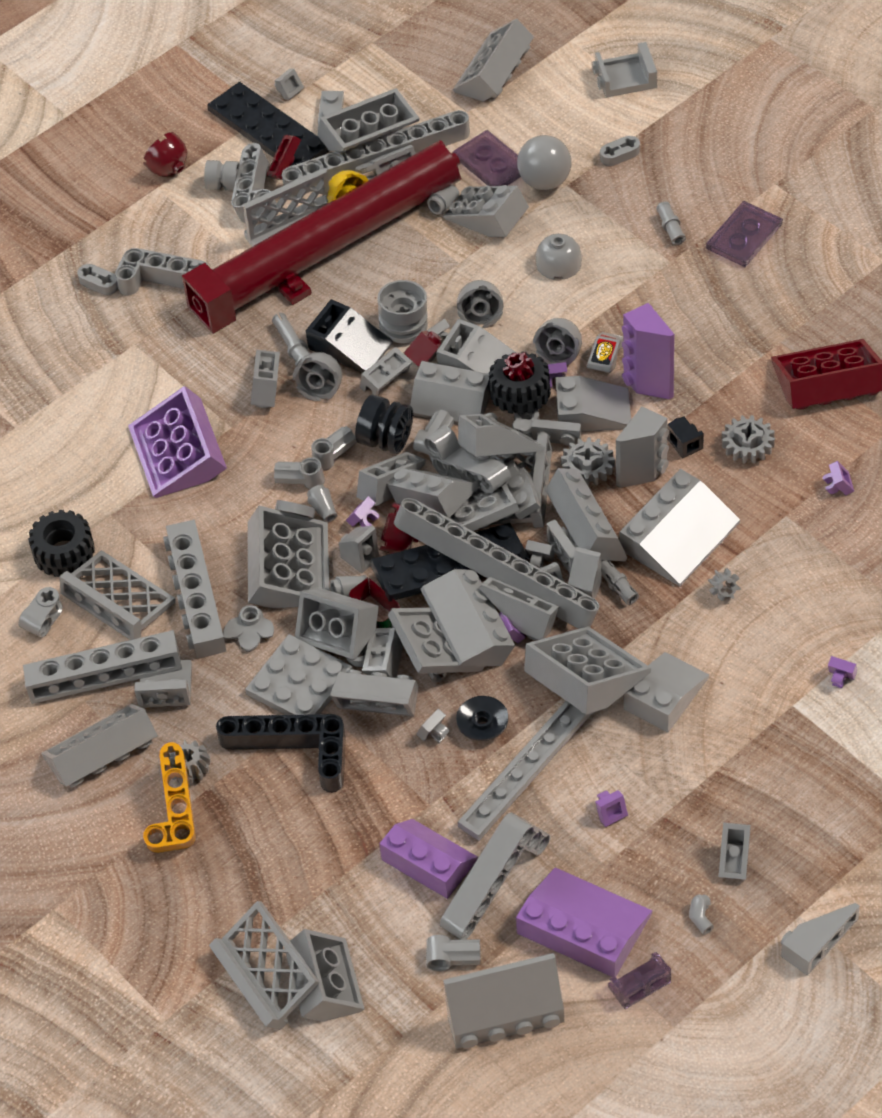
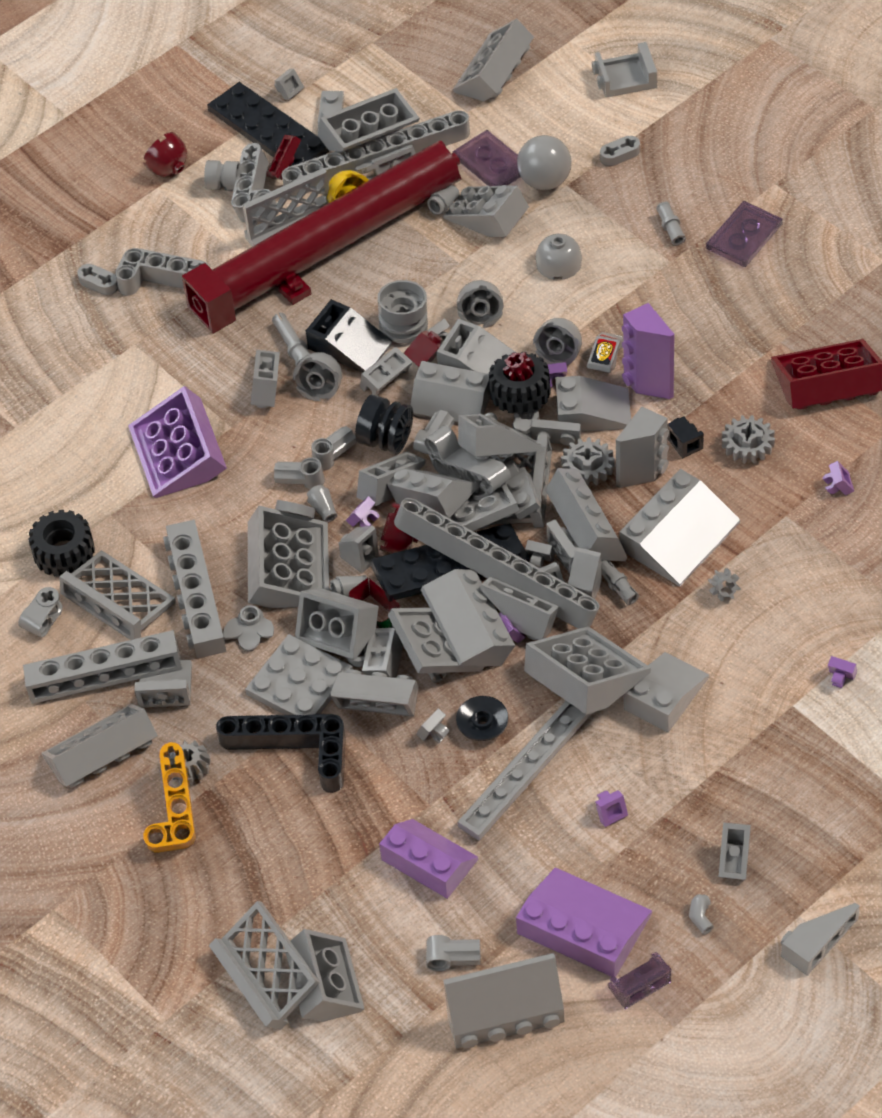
(490, 872): light grey beam -> none

